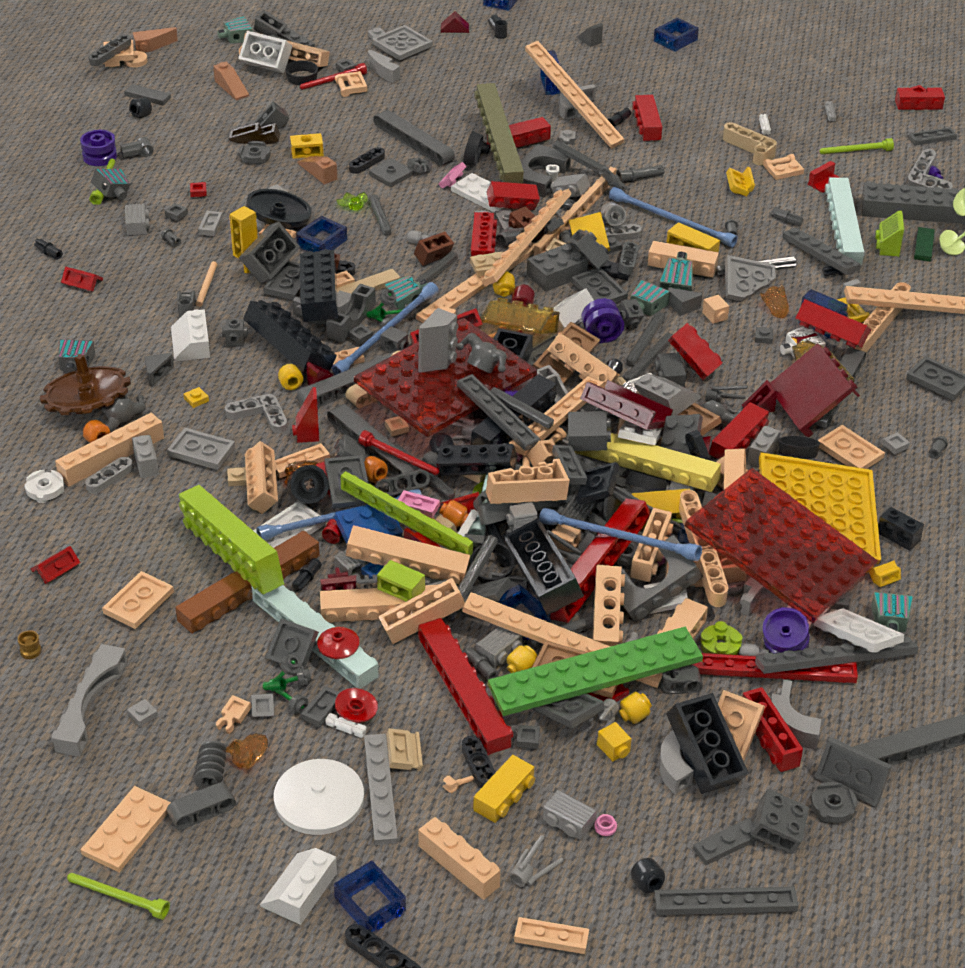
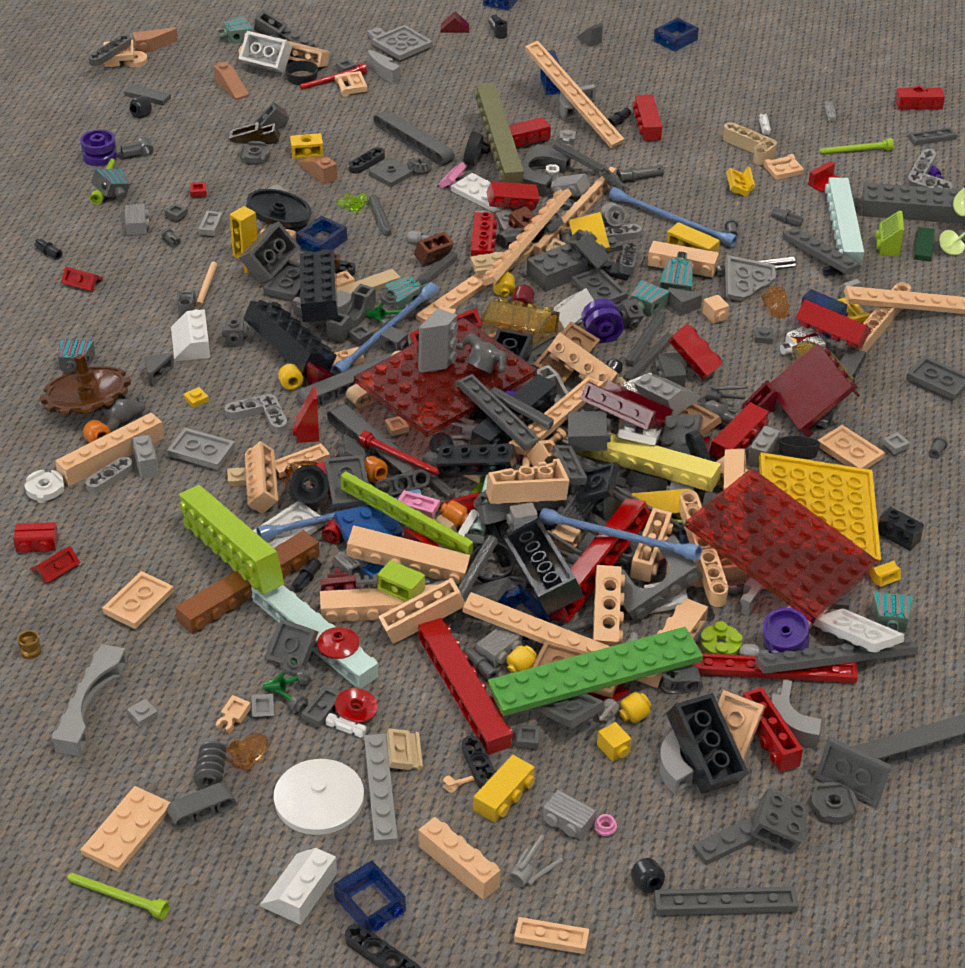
(35, 537): none -> red brick

